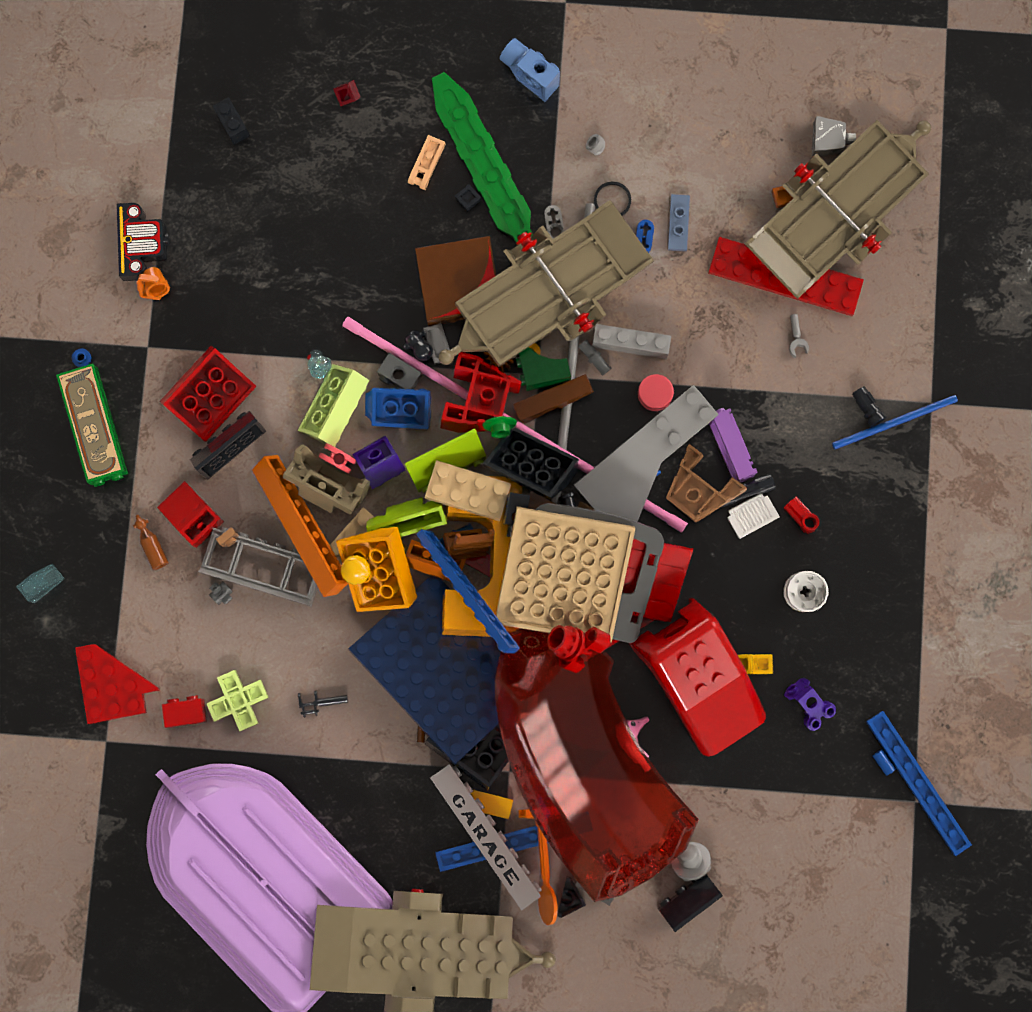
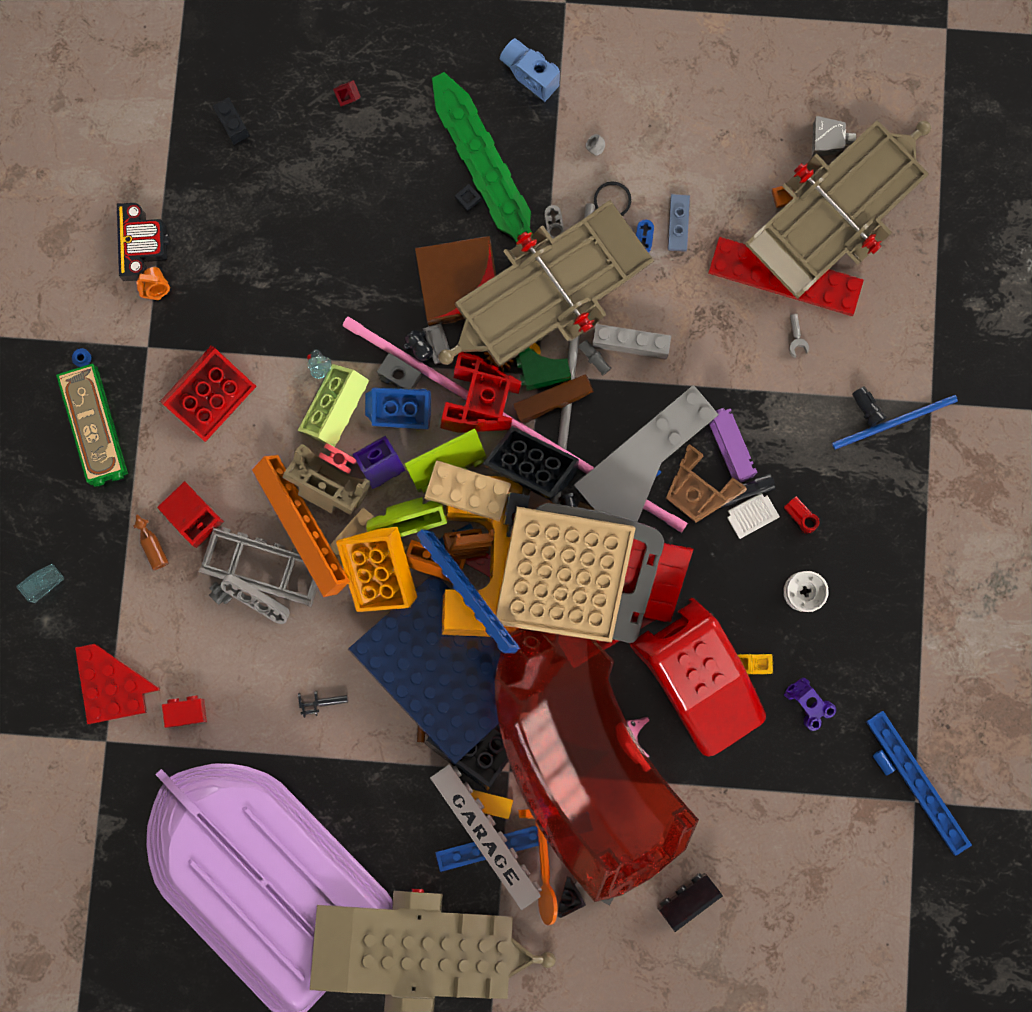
(227, 445): black slope -> none
(228, 538): medium nougat plate -> none
(231, 585): none -> light grey beam
(237, 700): yellowish green plate -> none
(355, 570): yellow hair -> none
(426, 161): light nougat plate -> none
(500, 426): green piece -> none
(571, 642): red beam -> none
(655, 392): coral head -> none
(692, 862): light grey plate -> none

